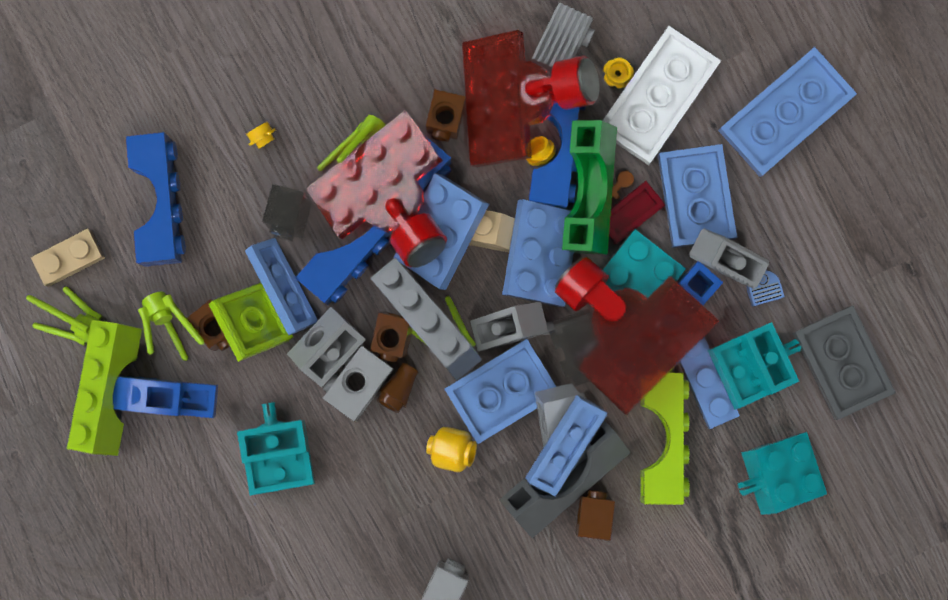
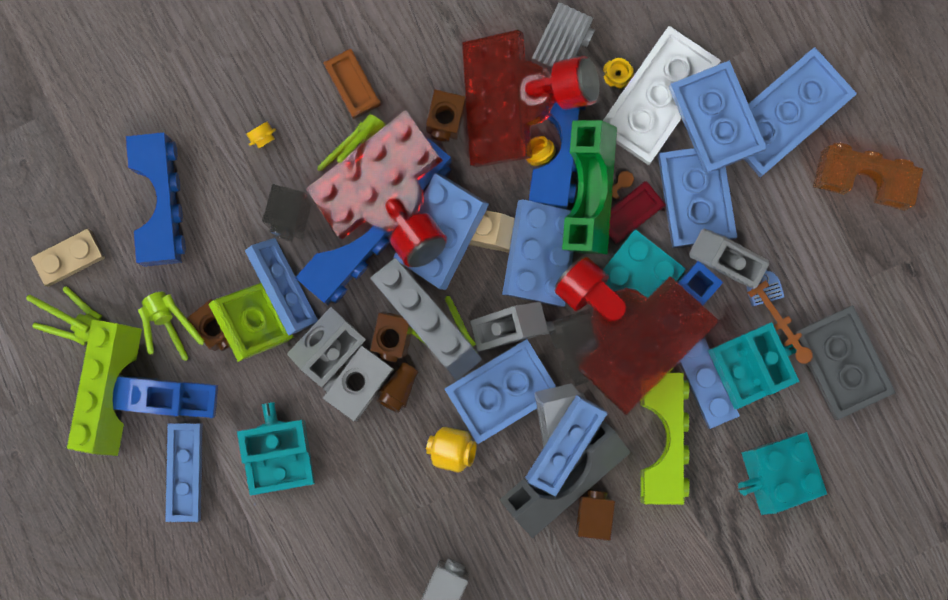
(184, 472): none -> medium blue plate
(352, 83): none -> dark orange tile
(717, 117): none -> medium blue plate
(803, 354): none -> dark orange piece
(895, 180): none -> clear orange arch

